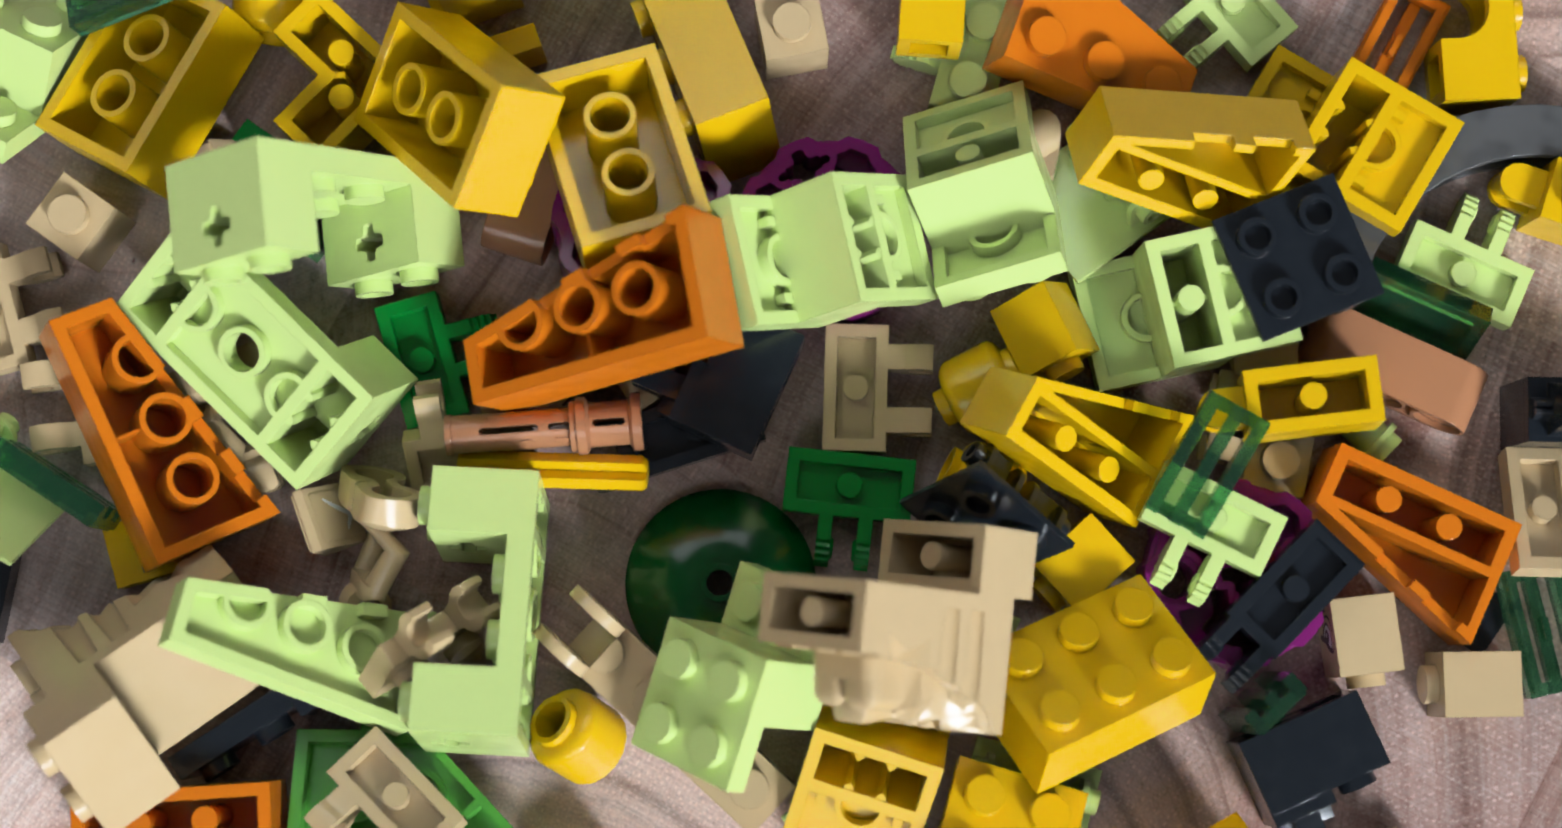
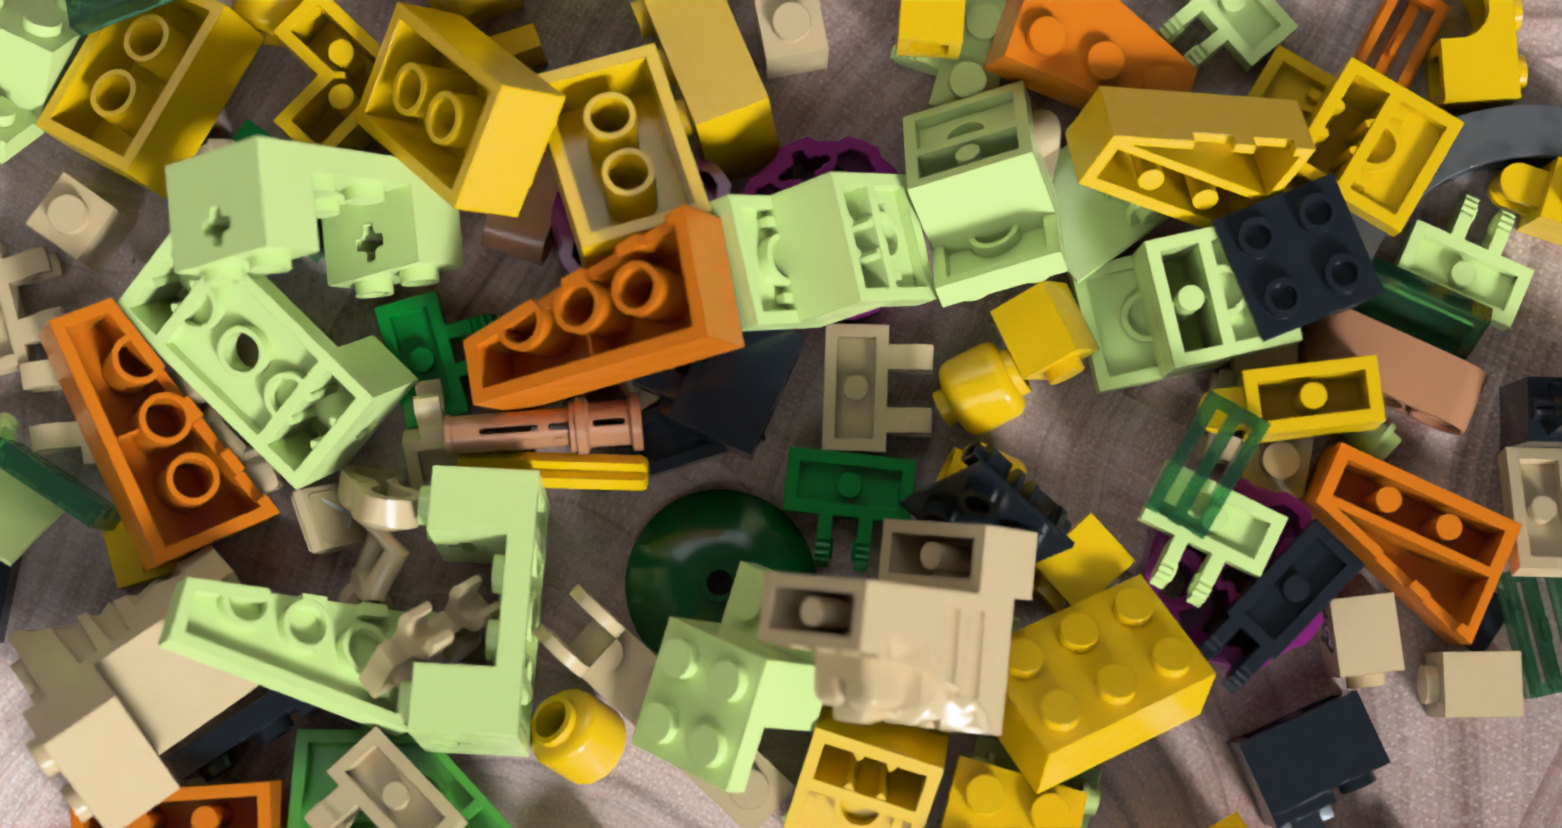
(1077, 440): yellow wedge -> none
(1279, 695): clear green tile -> none

